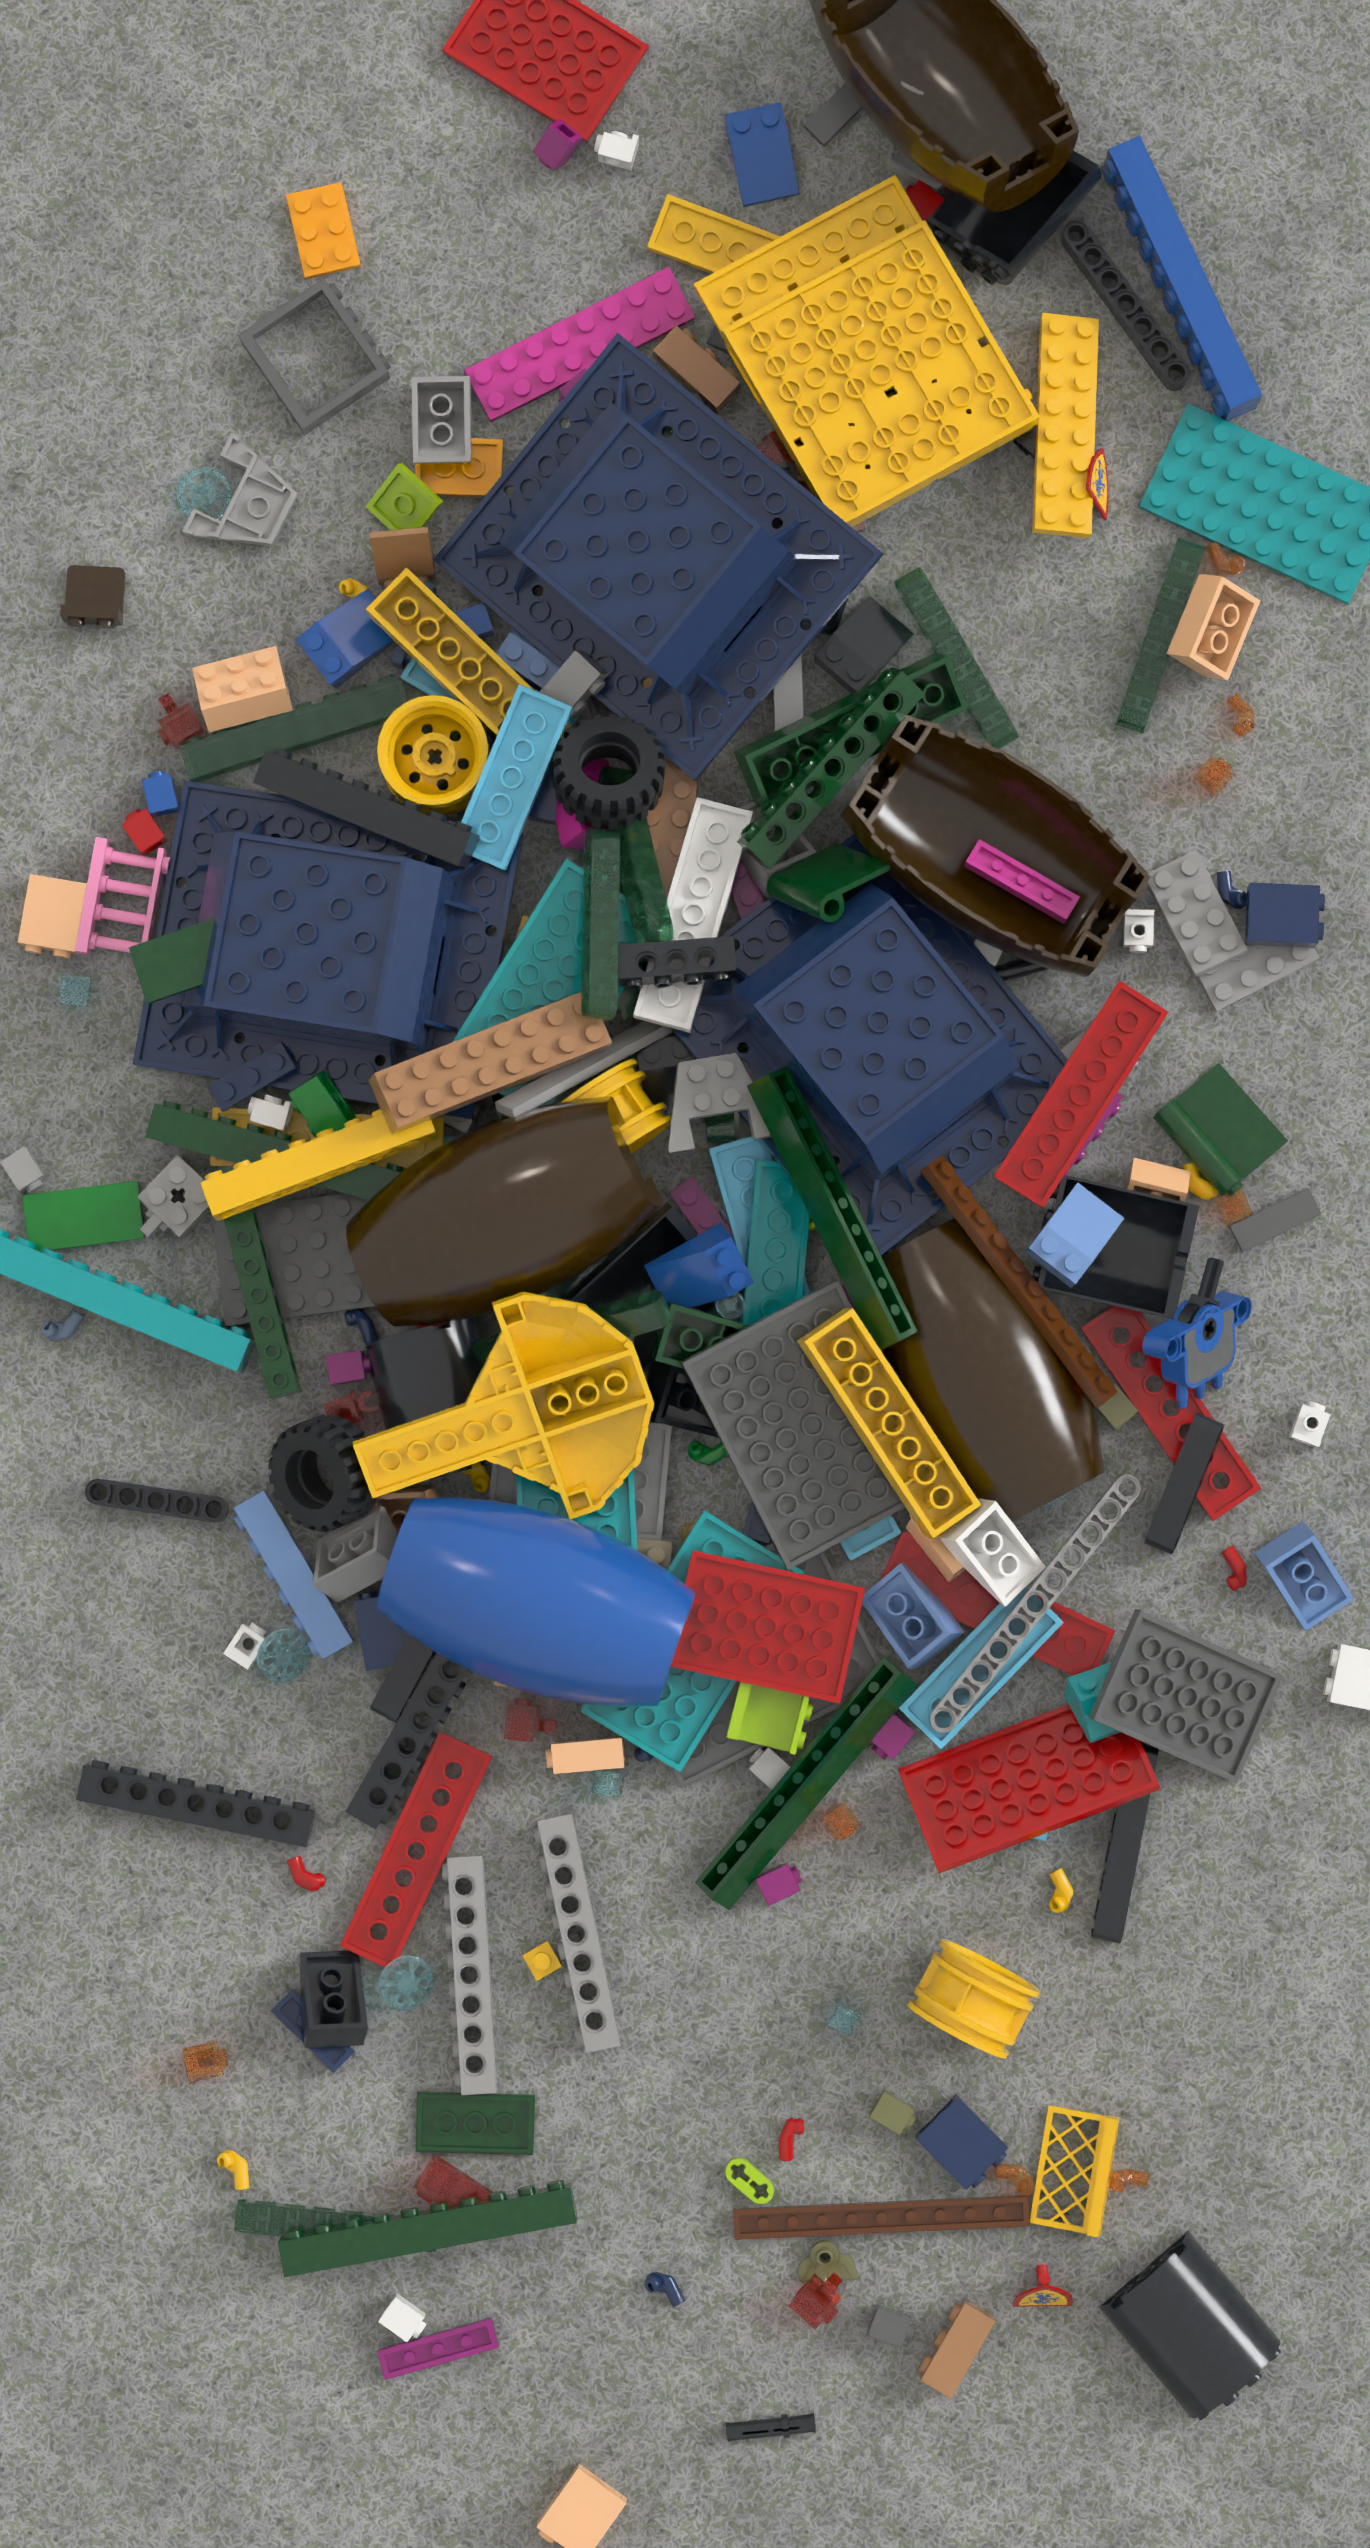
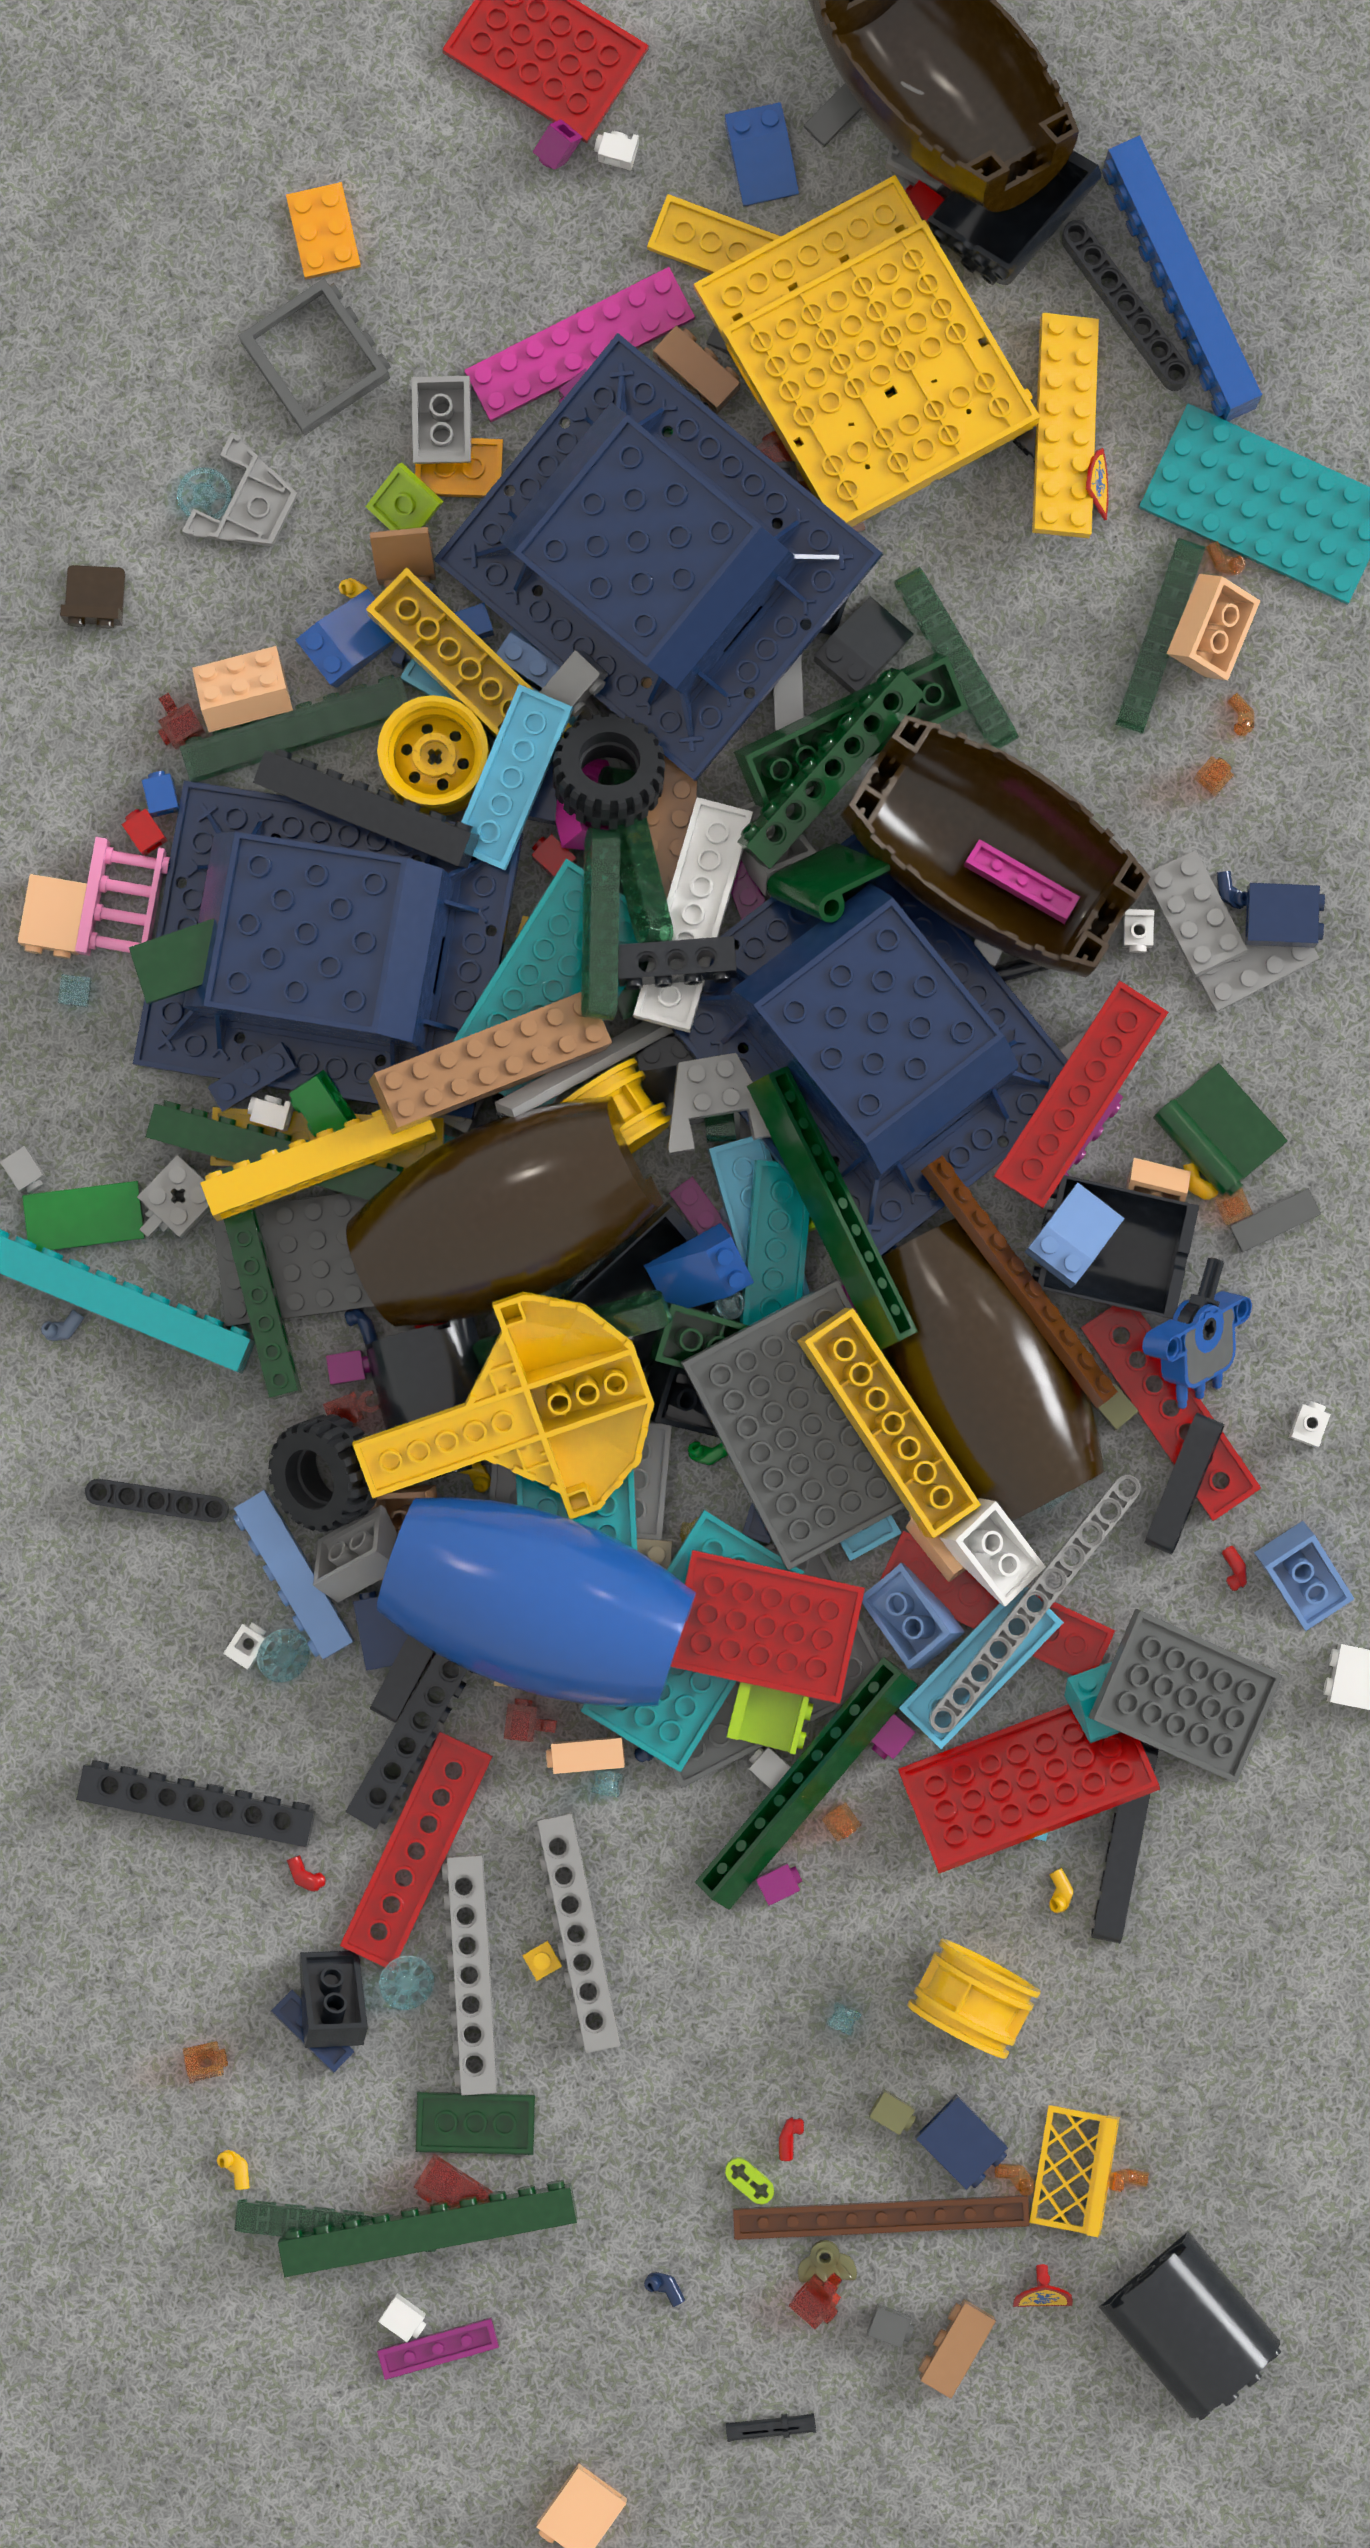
(551, 855): none -> red brick

